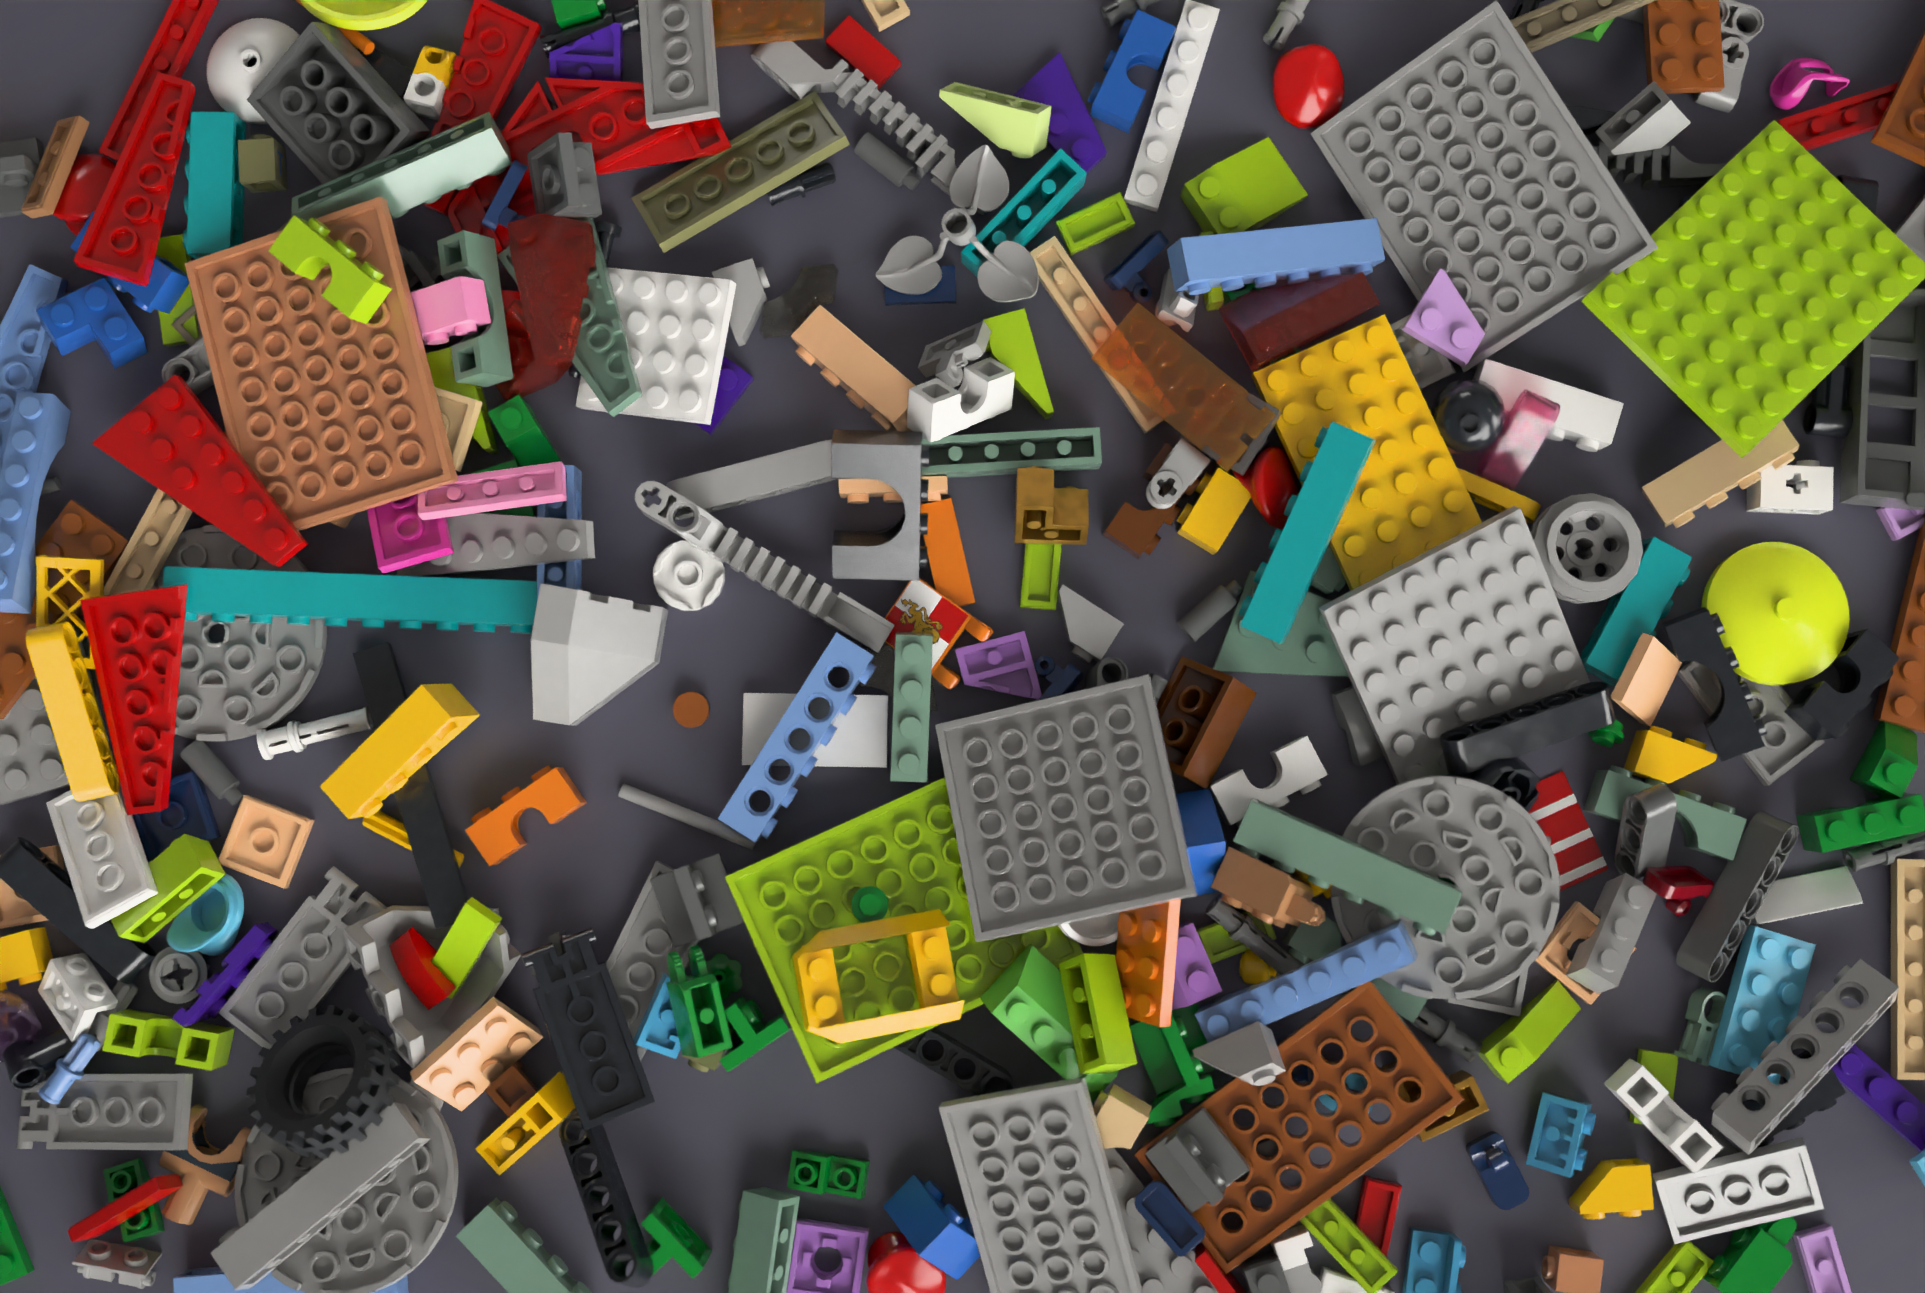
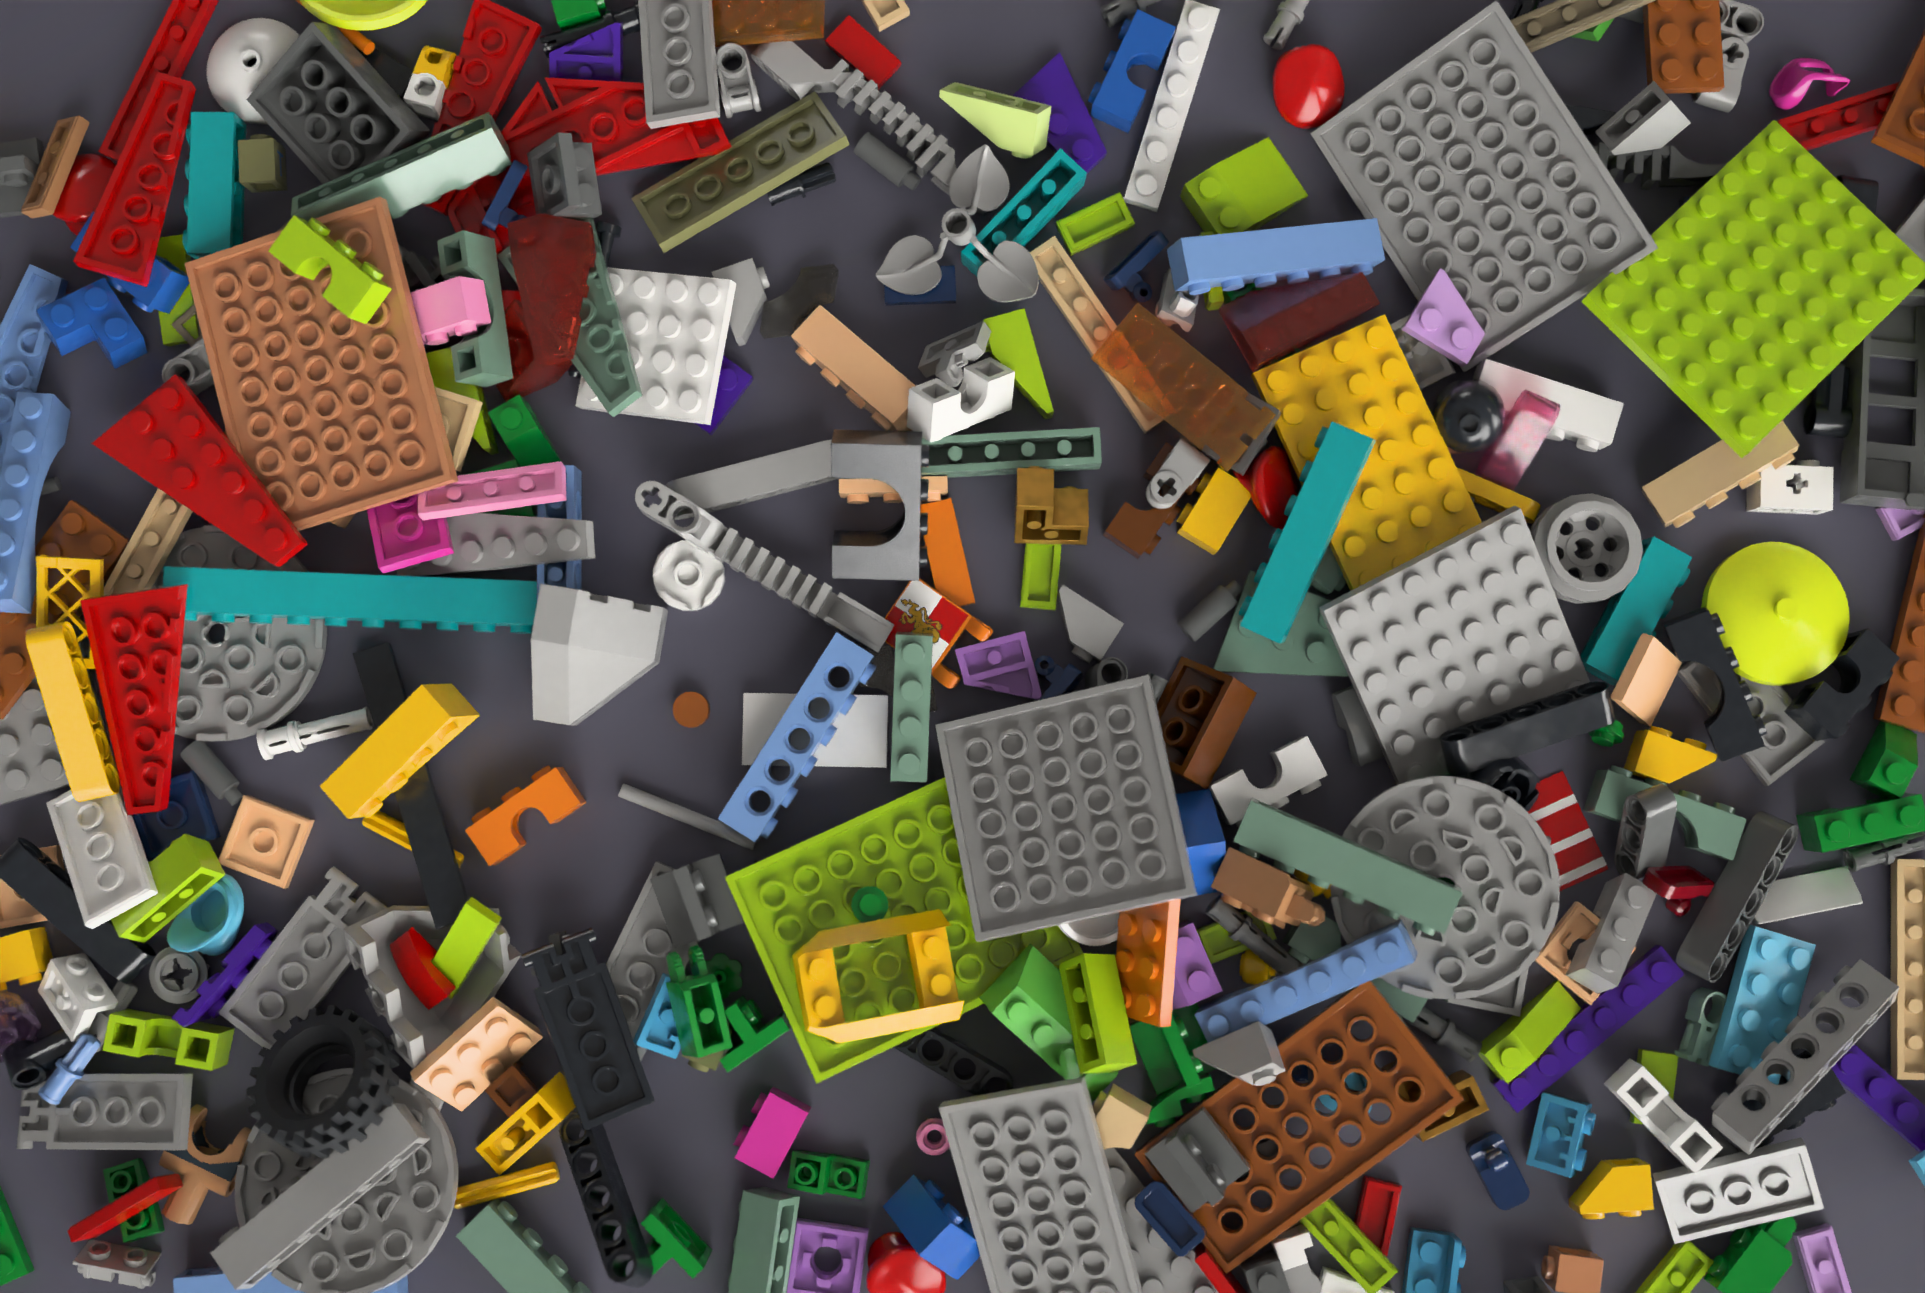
(506, 1185): none -> yellow axle
(737, 86): none -> light grey piece
(772, 1131): none -> dark pink brick
(925, 1144): none -> bright pink plate
(1593, 1025): none -> dark purple plate

